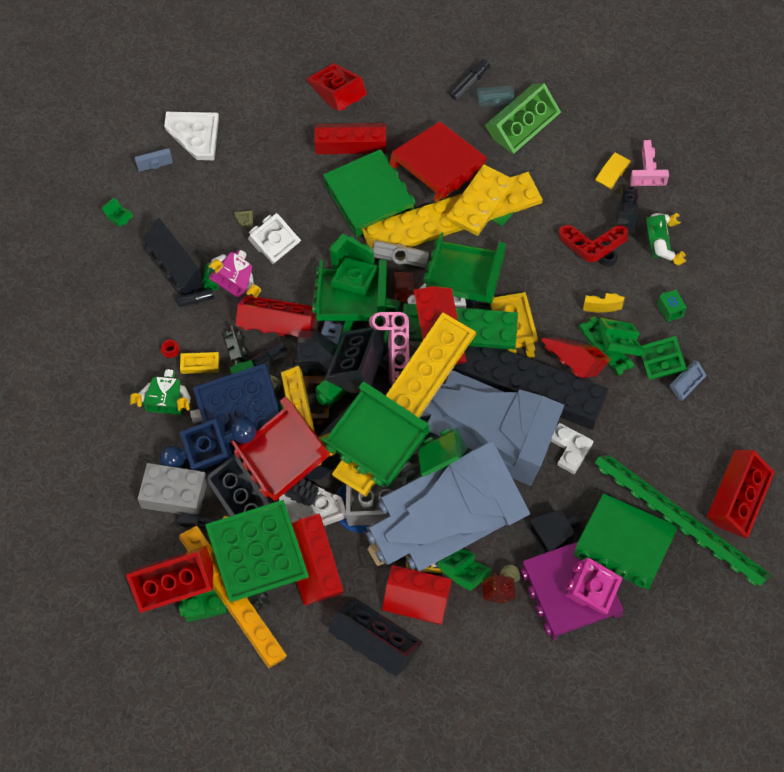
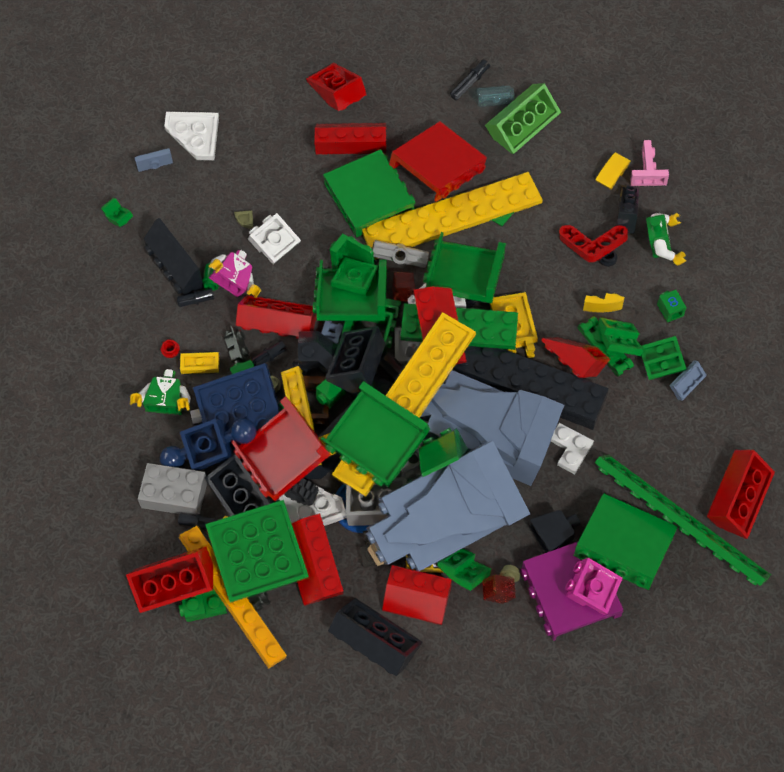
(393, 331): bright pink beam -> none
(480, 200): yellow piece -> none

